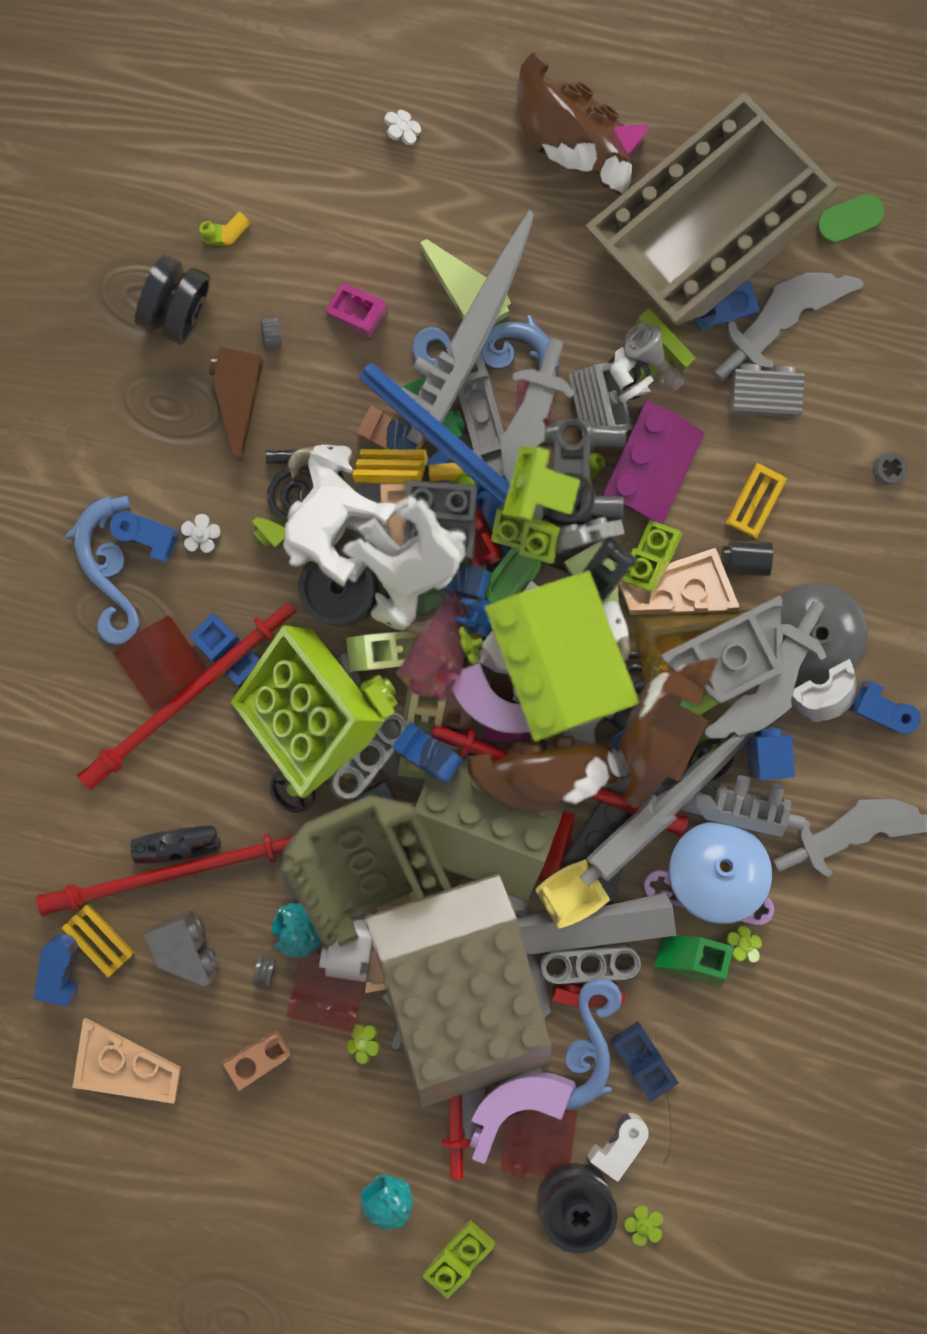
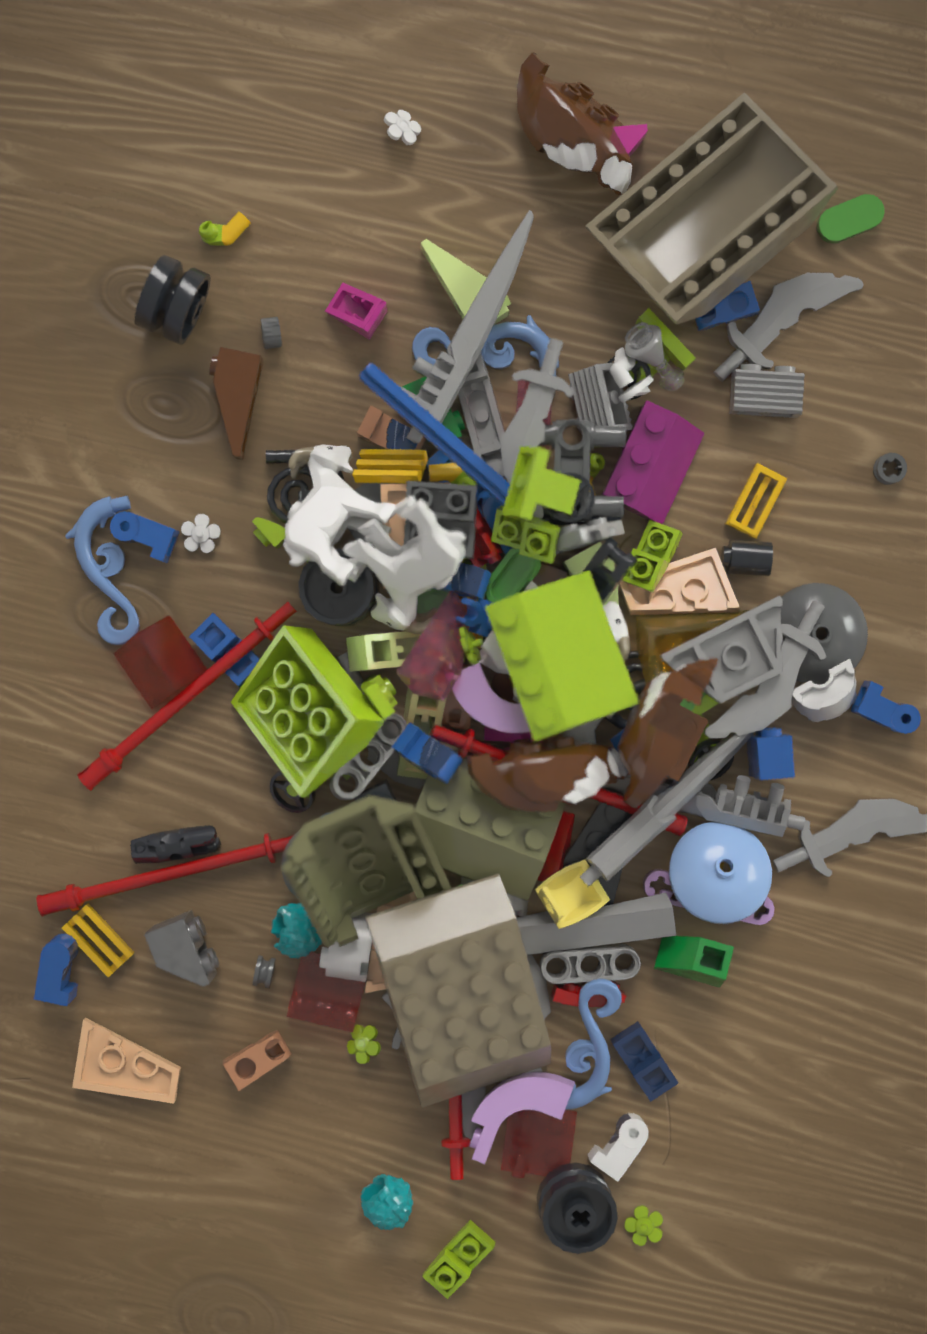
(744, 945): lime plant -> none

